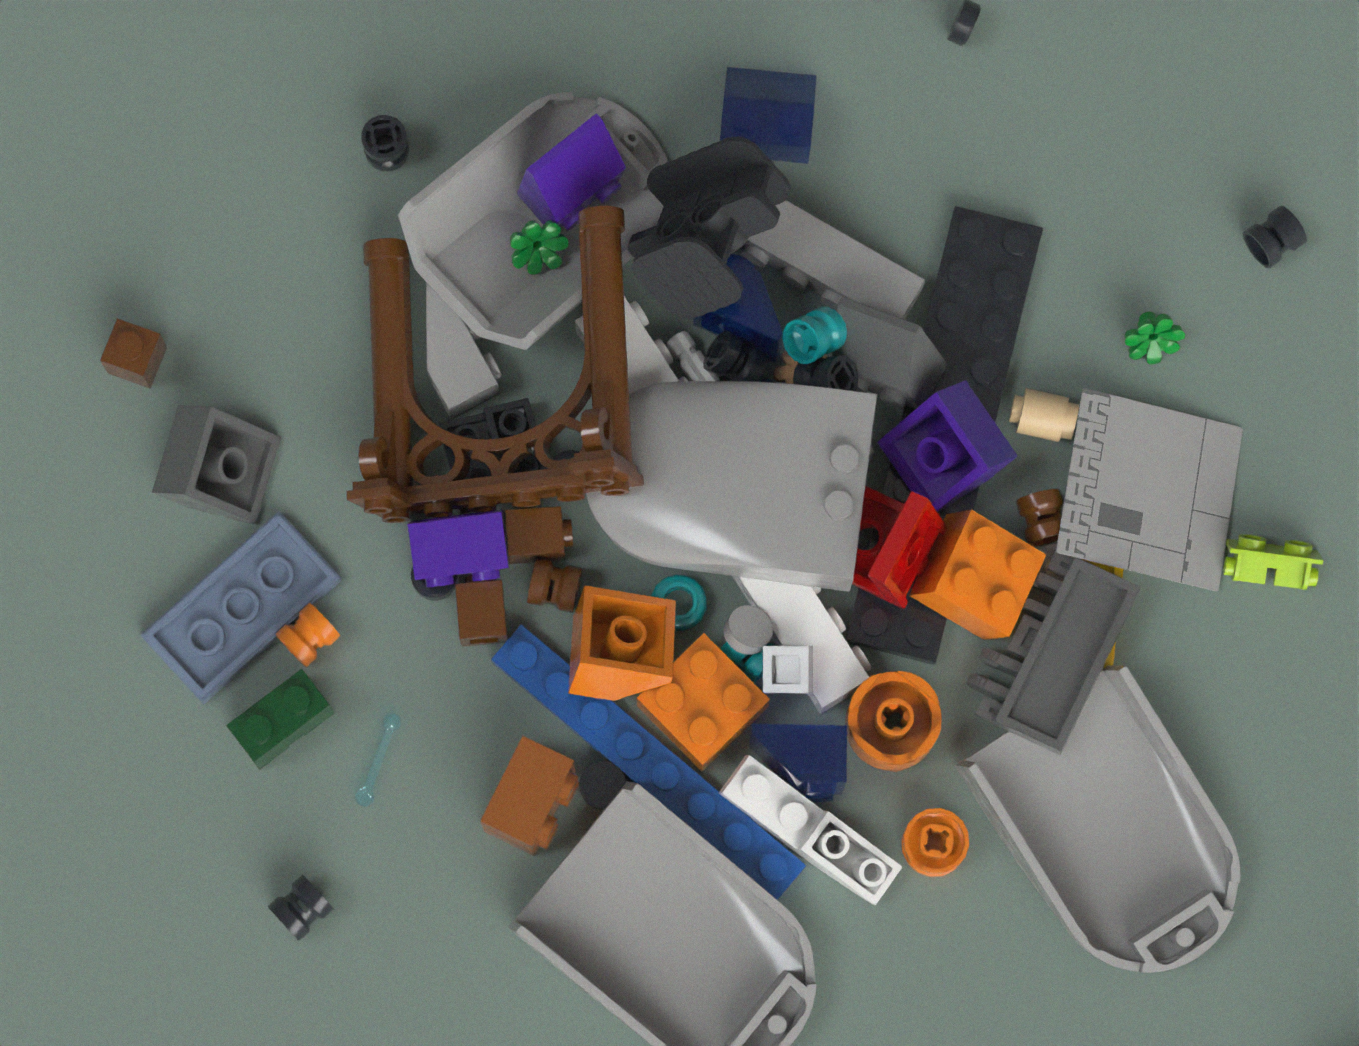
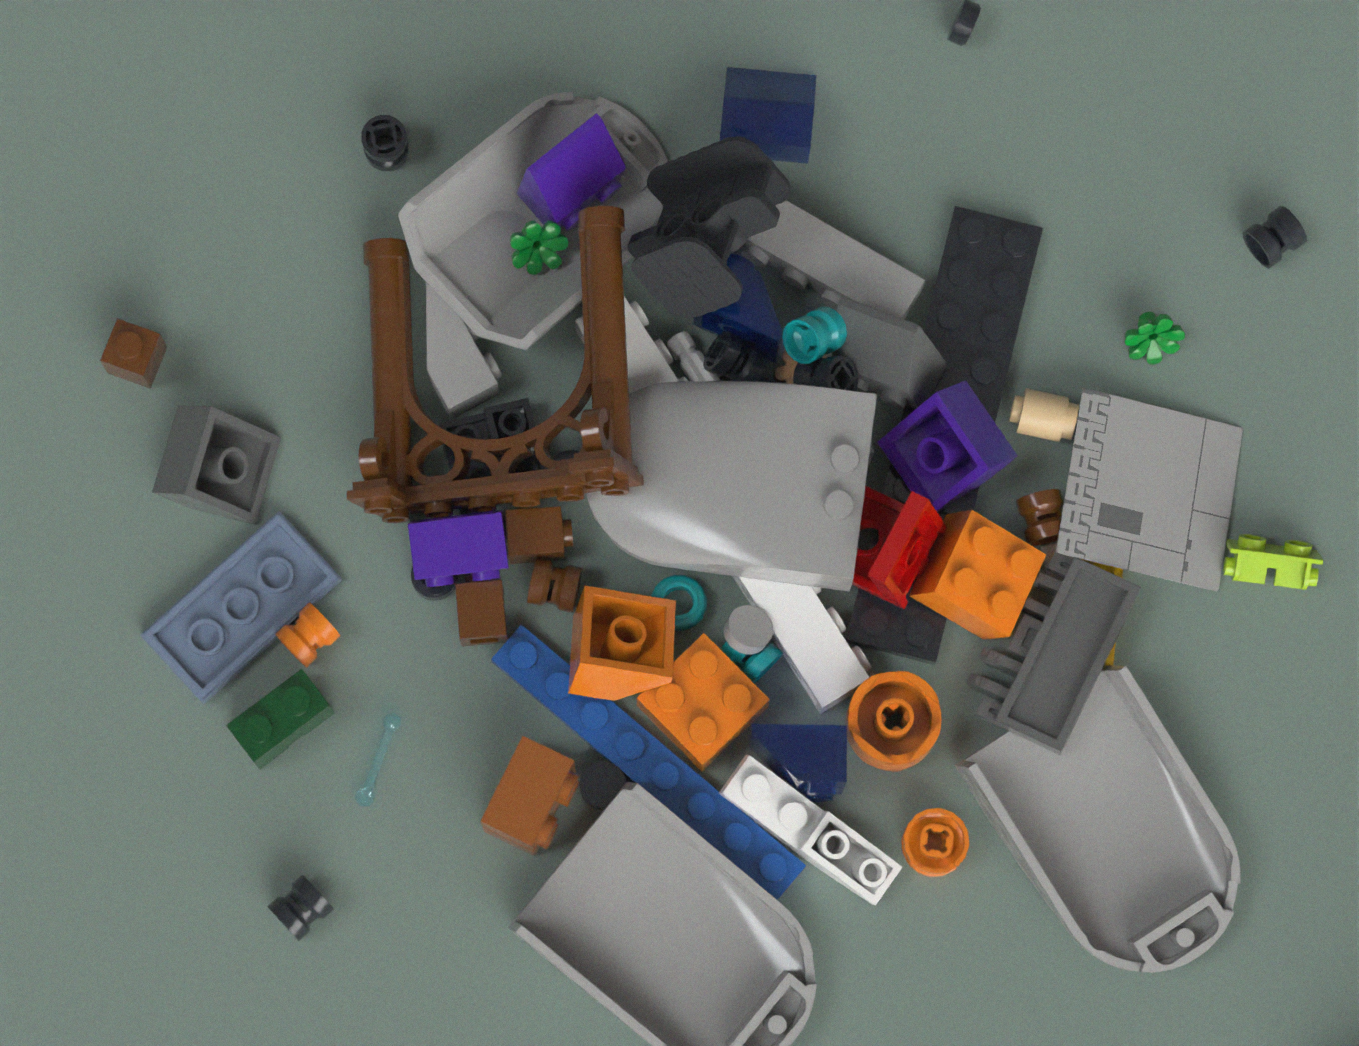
(787, 669): plate -> none

